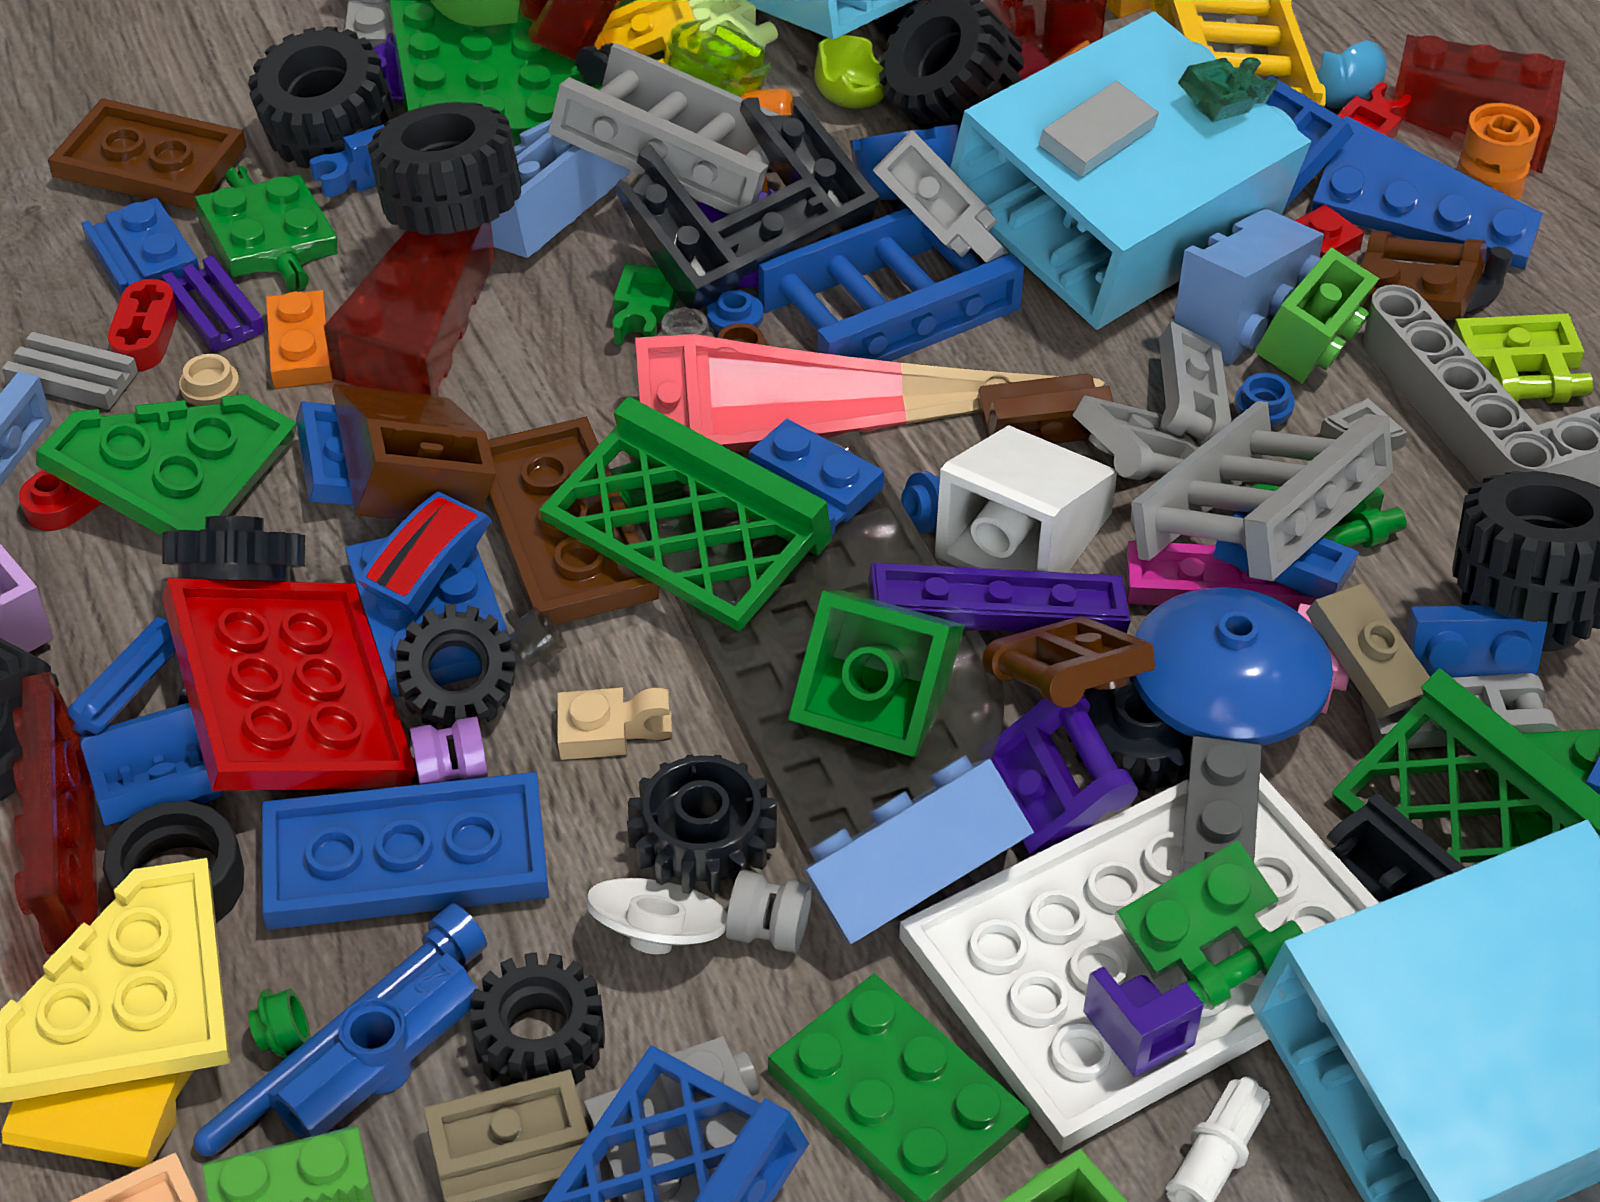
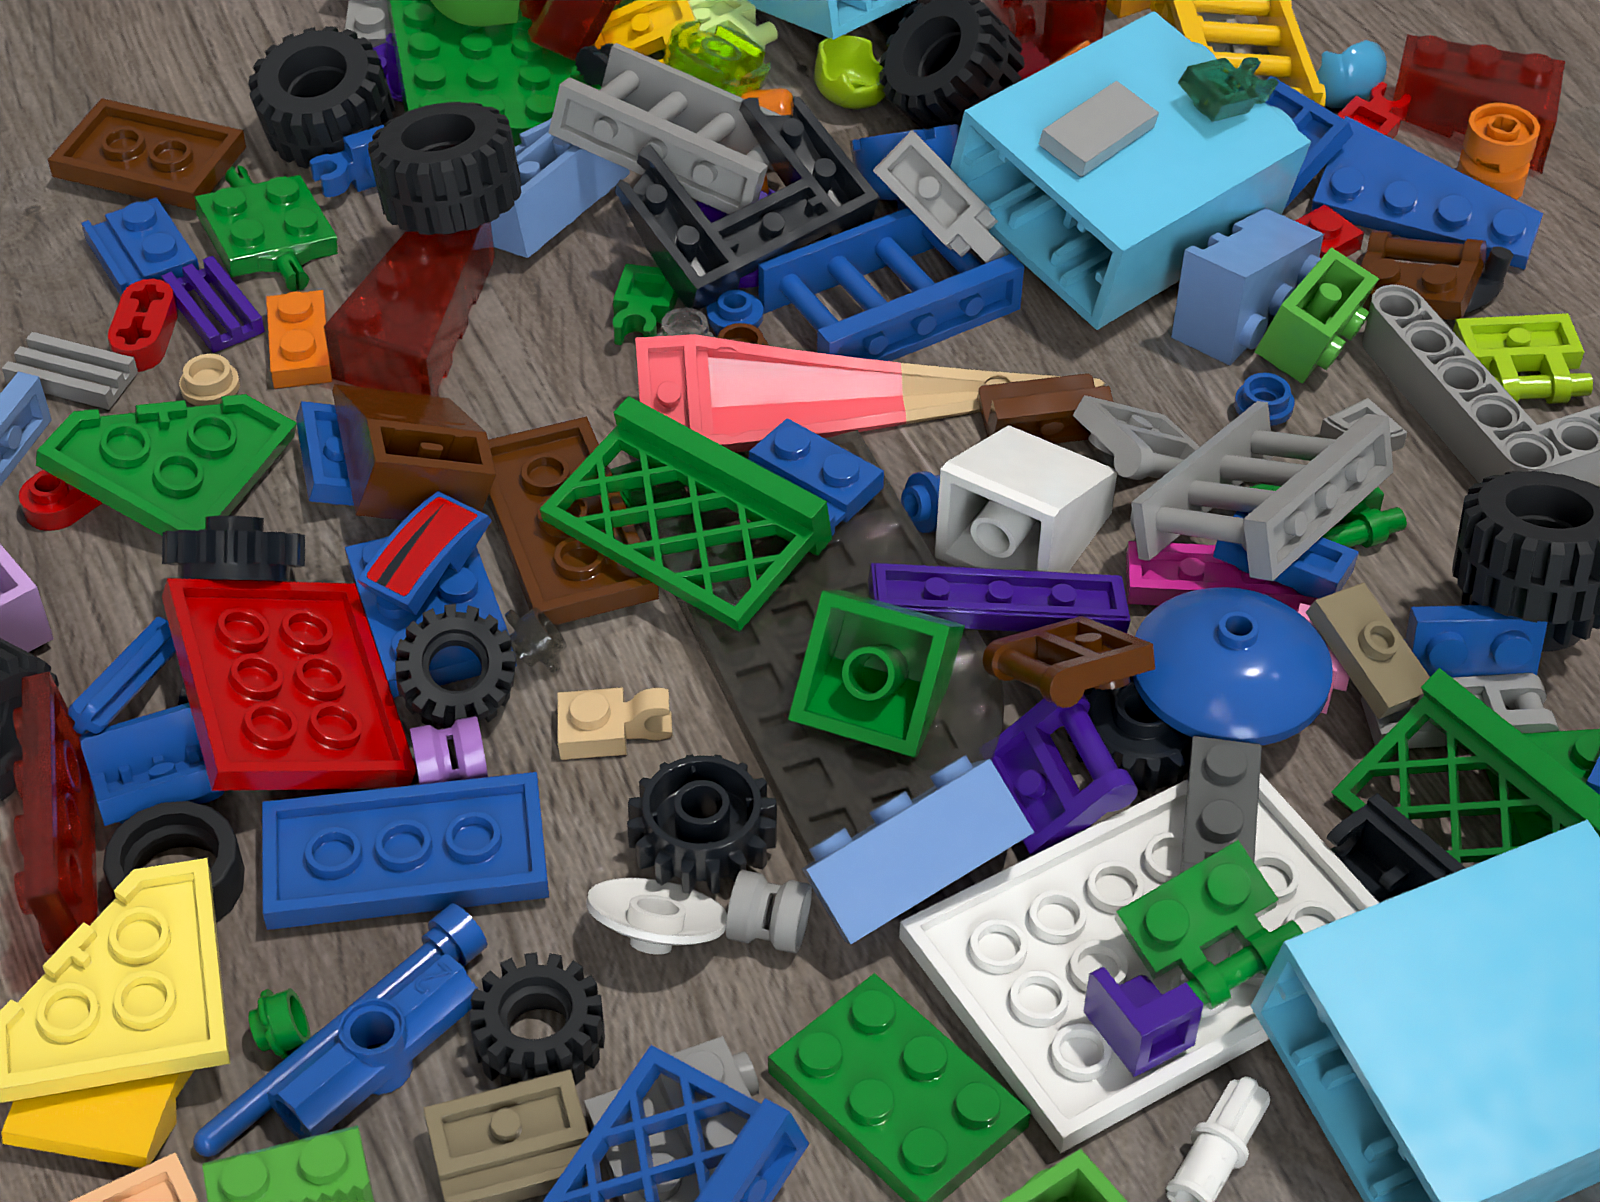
(1193, 384): light grey plate -> none

